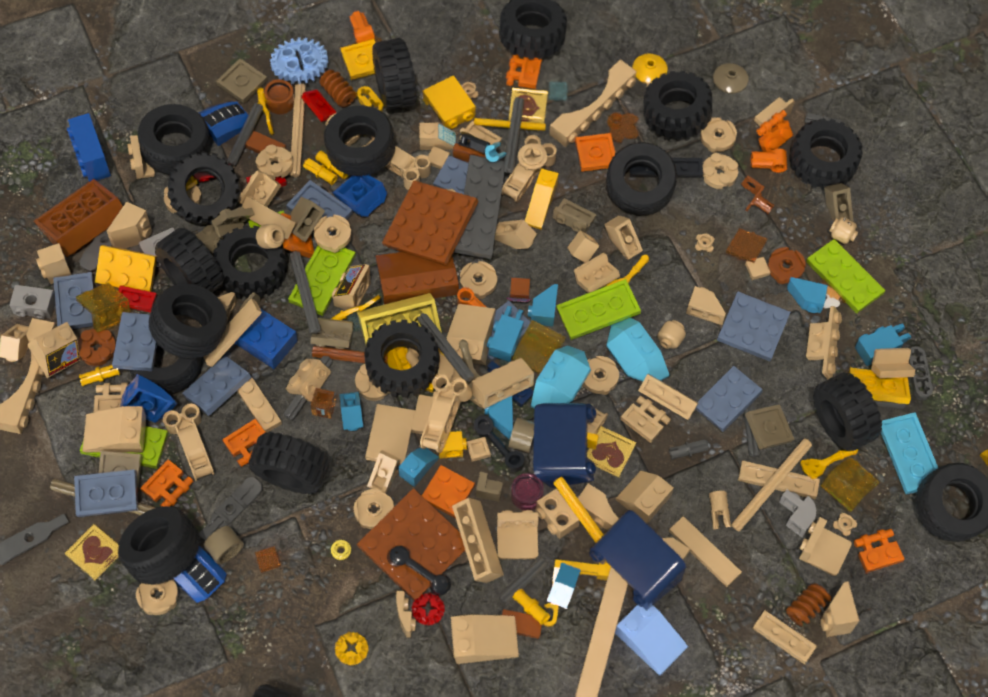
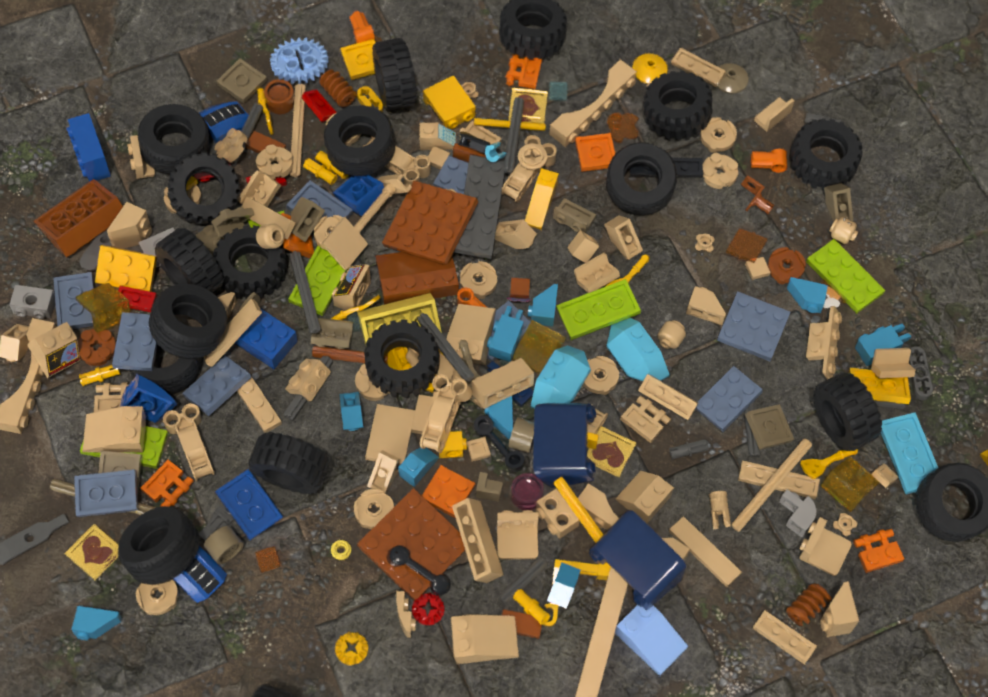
(52, 262): tan brick -> none
(94, 622): none -> dark azure slope
(231, 145): none -> tan plate
(242, 439): orange plate -> none
(249, 504): none -> blue tile
(323, 403): clear orange brick -> none
(345, 239): none -> tan piece
(698, 66): none -> tan tile
(775, 136): orange plate -> none
(885, 475): none -> tan tile

